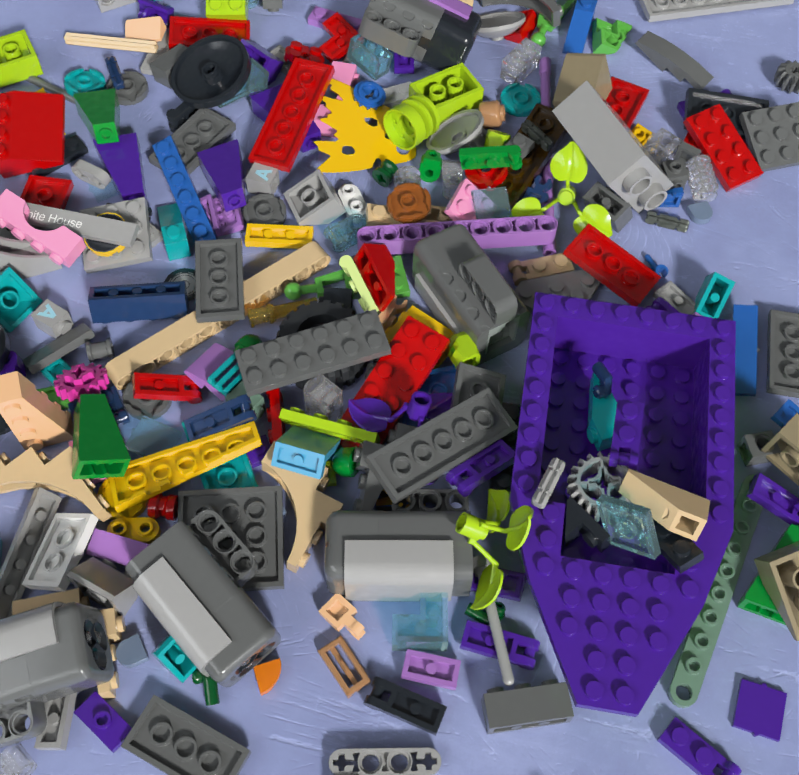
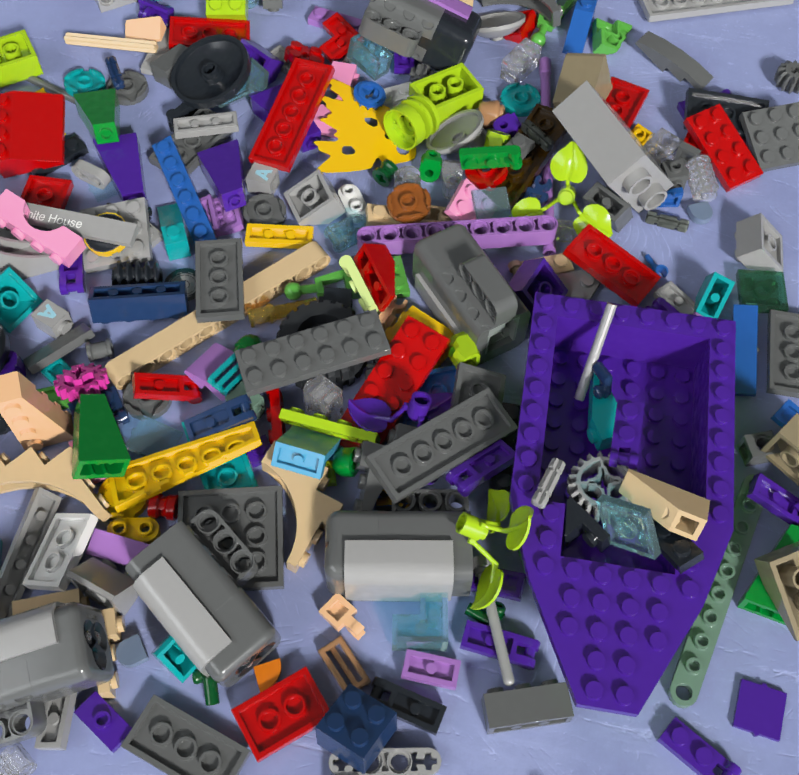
(75, 272): none -> dark purple plate
(136, 275): none -> black piece
(205, 125): none -> light grey tile
(281, 714): none -> red plate
(356, 728): none -> dark blue brick
(420, 72): none -> dark grey gear
(508, 124): none -> dark purple piece
(533, 277): none -> dark purple slope
(565, 231): none -> clear tile
(595, 351): none -> light grey bar
(759, 244): none -> light grey slope
(762, 289): none -> clear green plate

